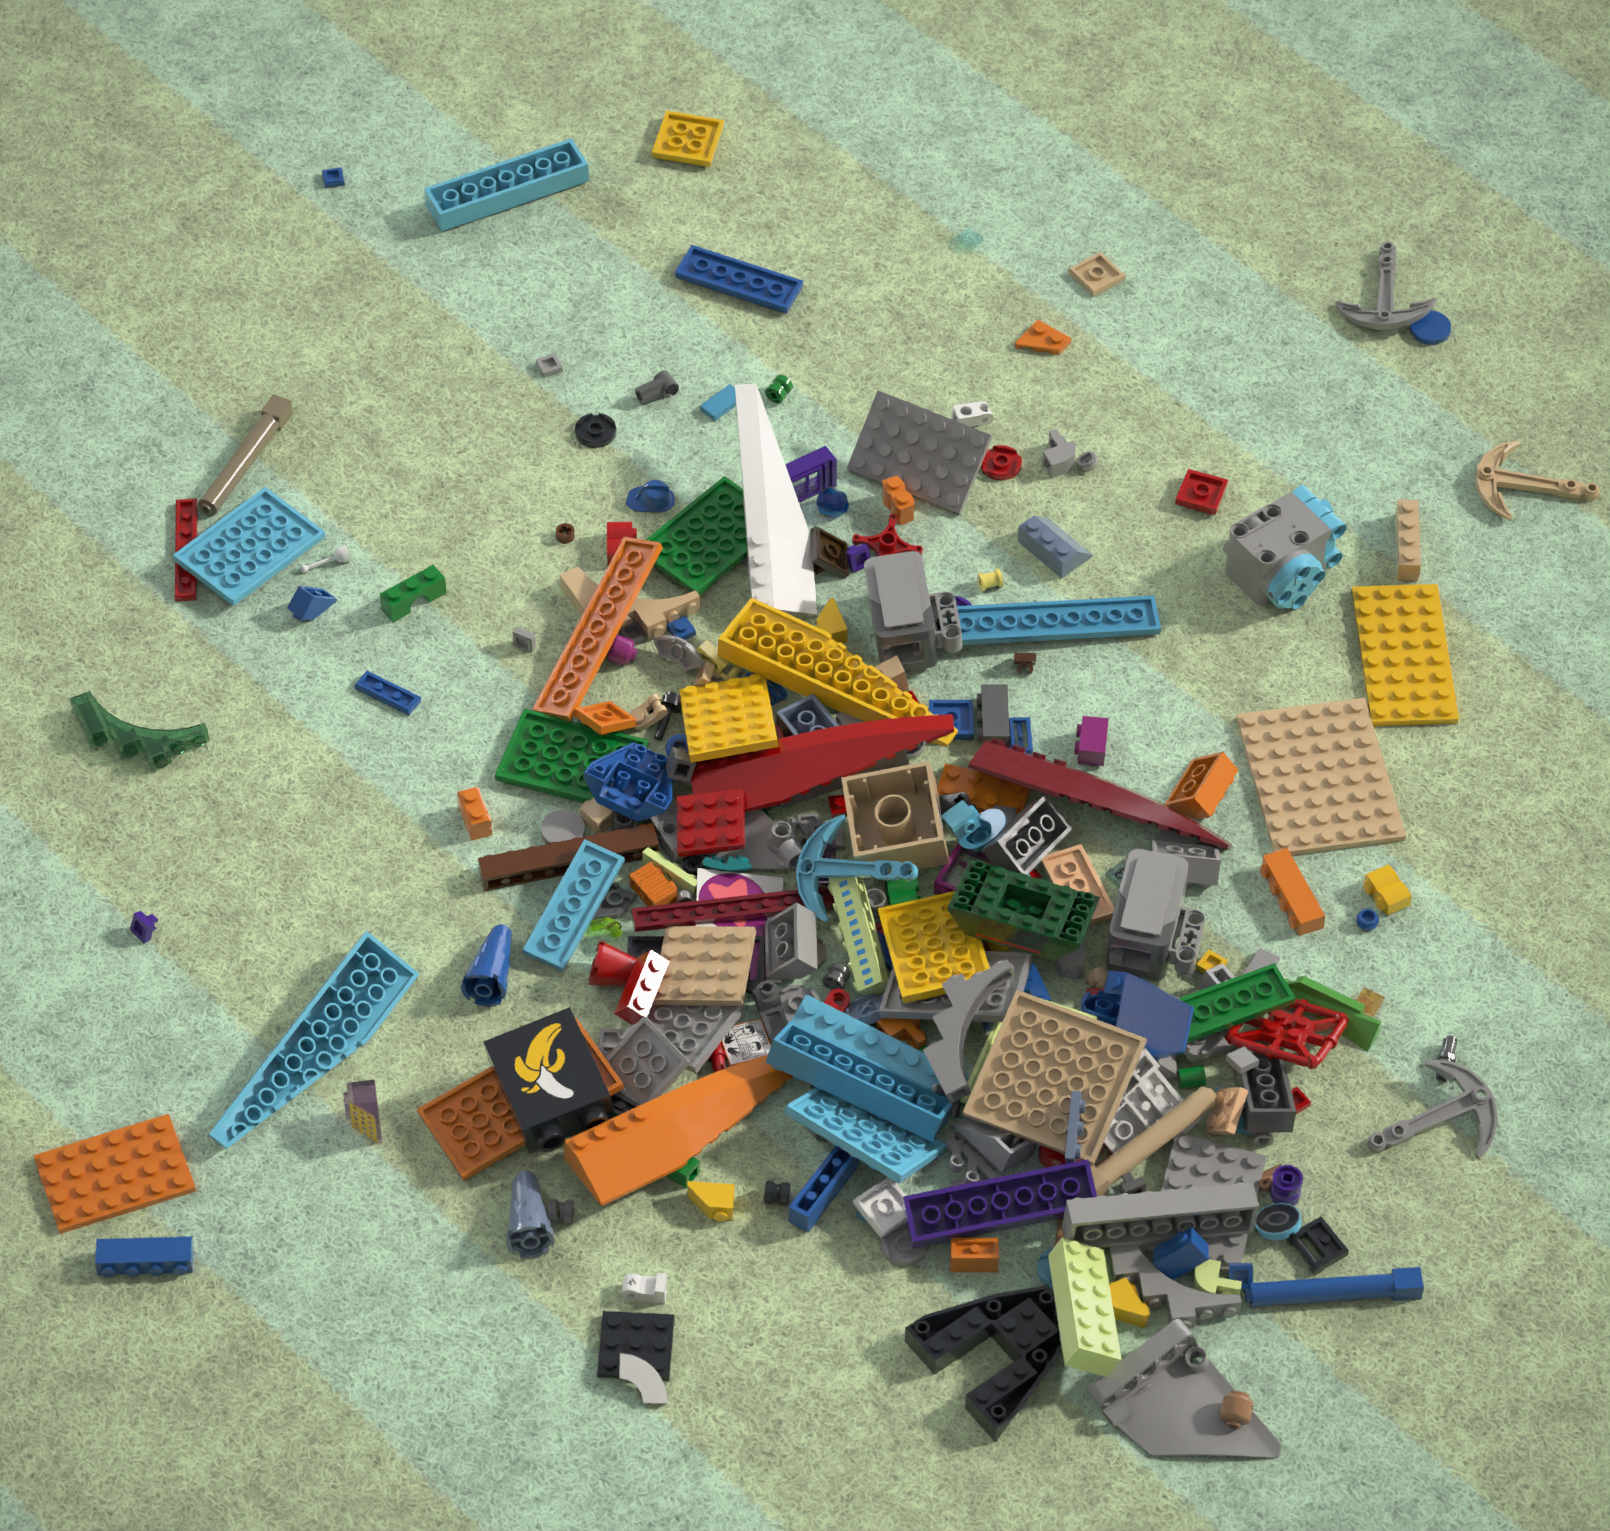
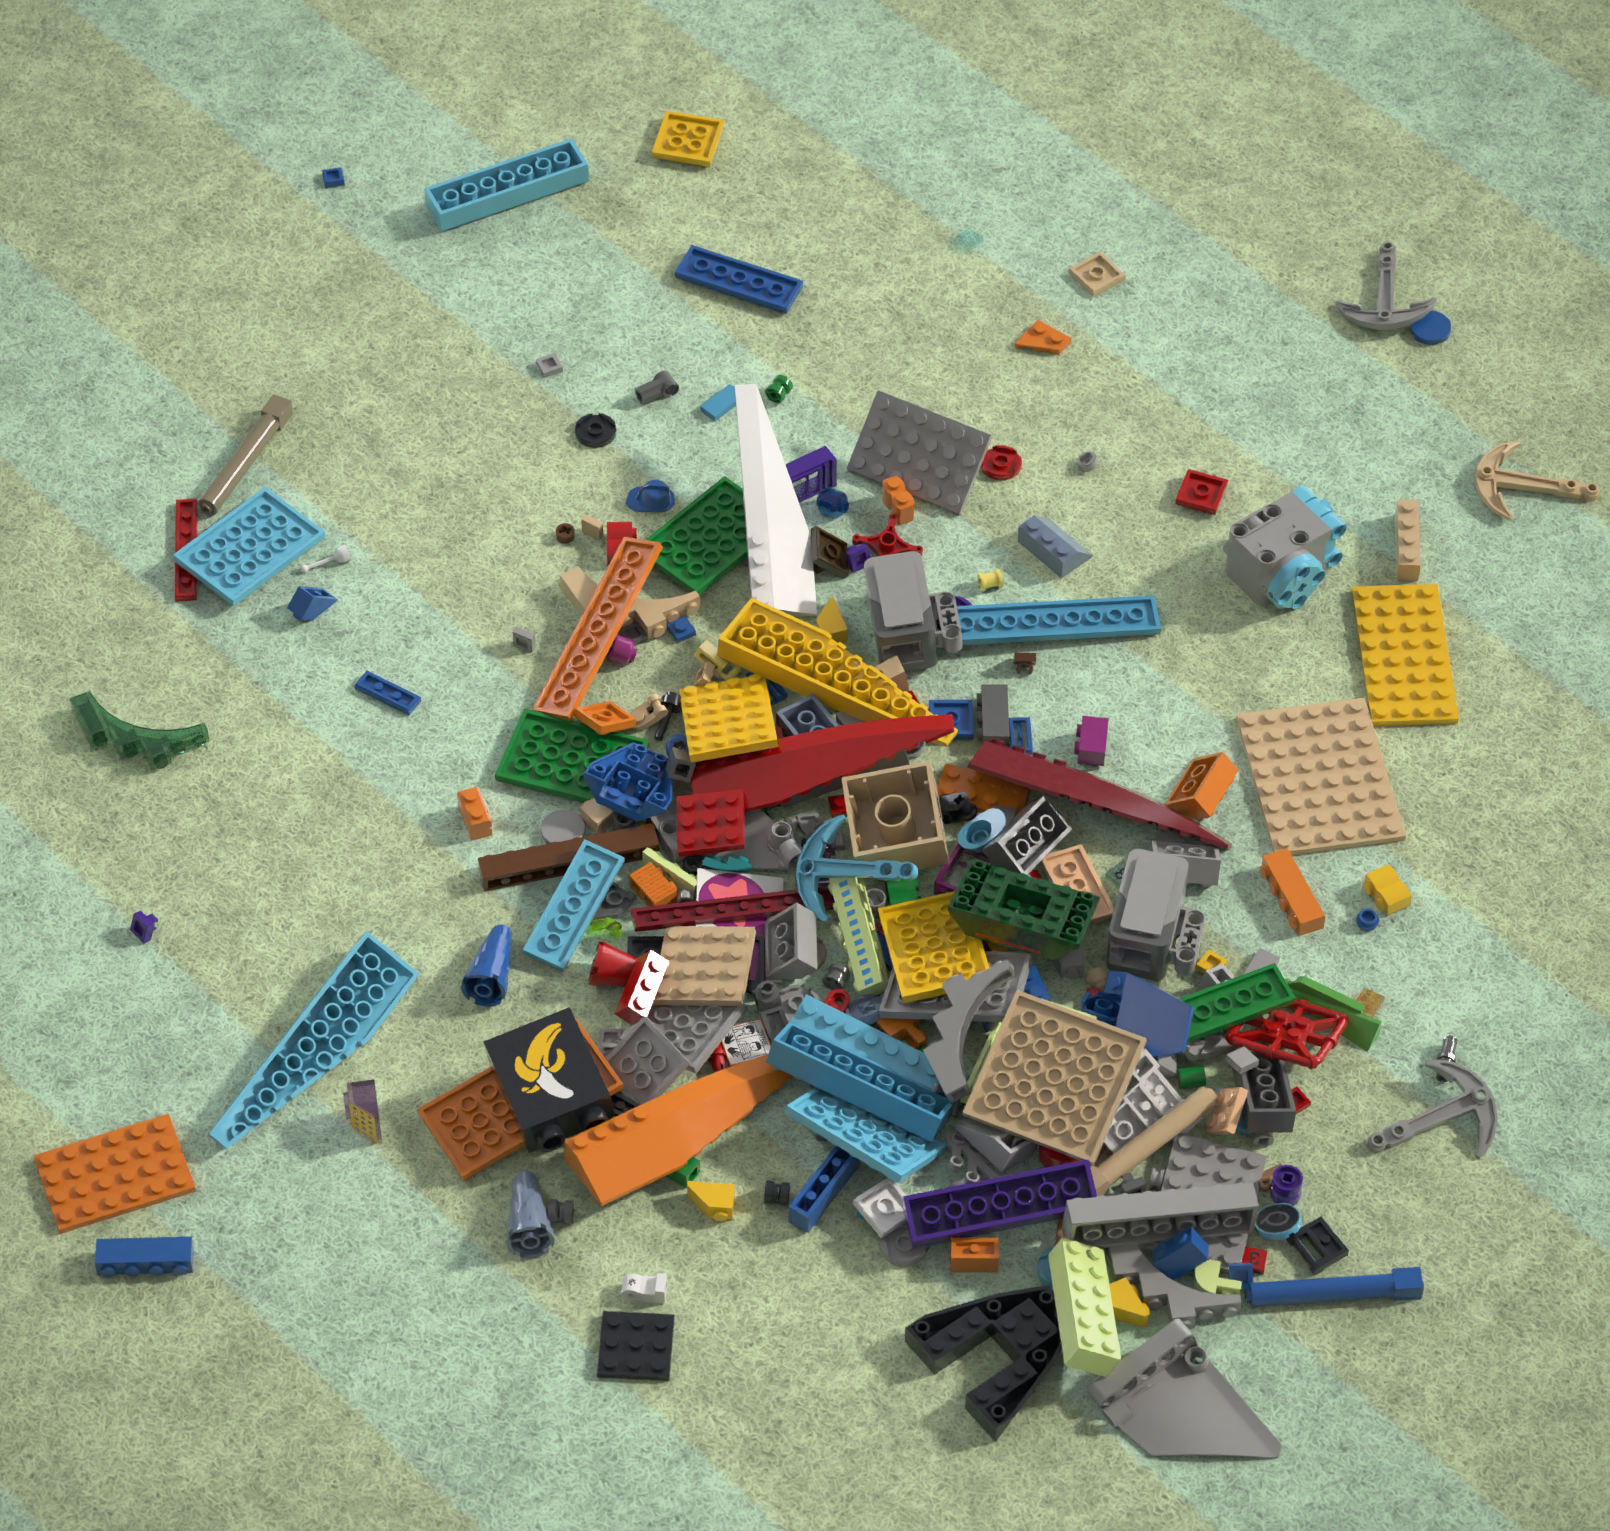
(398, 599): green arch -> none
(592, 527): none -> tan tile
(644, 1377): white tile -> none
(679, 651): light grey tile -> none
(961, 820): medium azure brick -> none
(972, 414): white leg -> none
(1060, 456): light grey brick -> none
(1075, 1127): sand blue plate -> none
(1156, 1179): none -> light grey bush
(1236, 1409): medium nougat head -> none
(1256, 1257): none -> red tile

